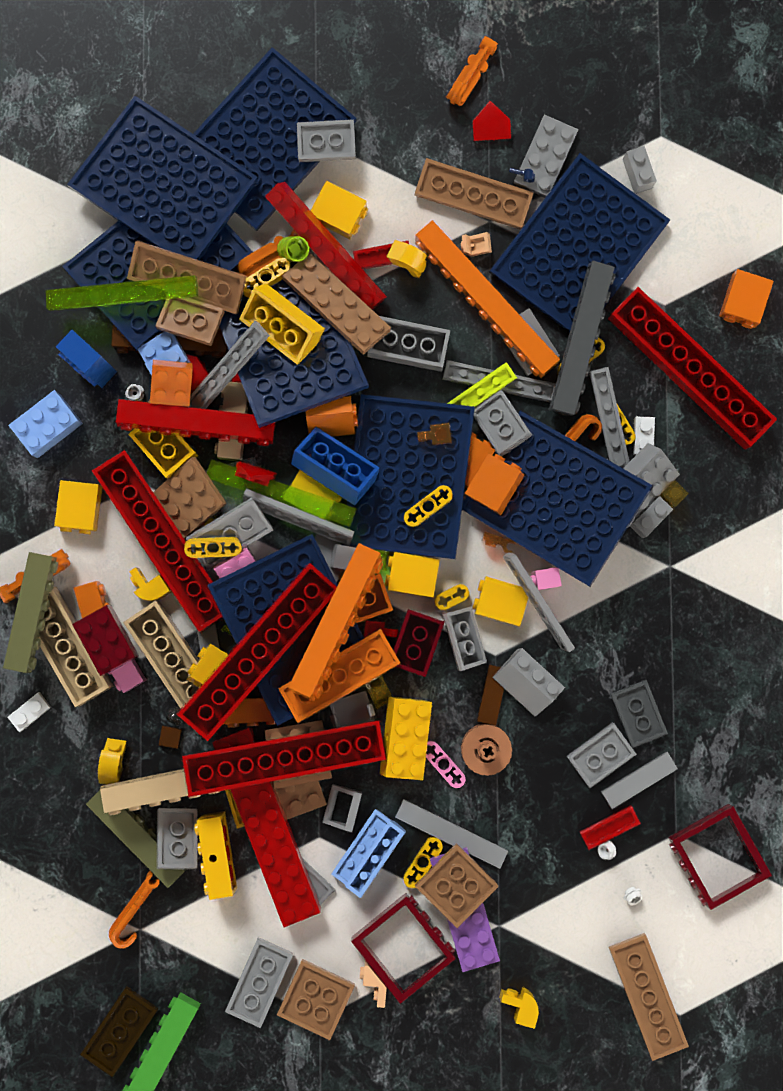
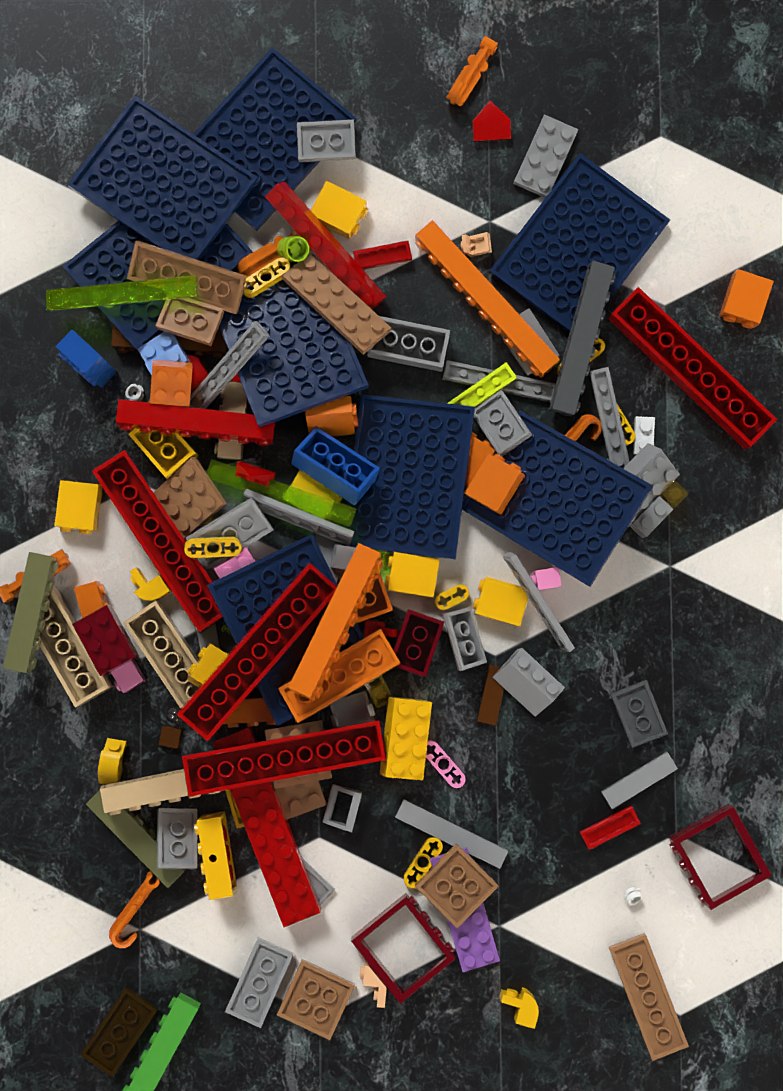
(29, 712): white plate -> none
(45, 424): light blue brick -> none
(288, 326): yellow slope -> none
(368, 853): light blue brick -> none
(407, 257): yellow brick -> none
(436, 492): yellow beam -> none
(439, 434): clear orange plate -> none
(473, 193): medium nougat plate -> none
(492, 540): clear orange plate -> none
(498, 756): nougat piece -> none
(528, 174): dark blue hand -> none
(601, 755): light grey tile -> none
(607, 850): white plate -> none
(639, 170): light grey brick -> none

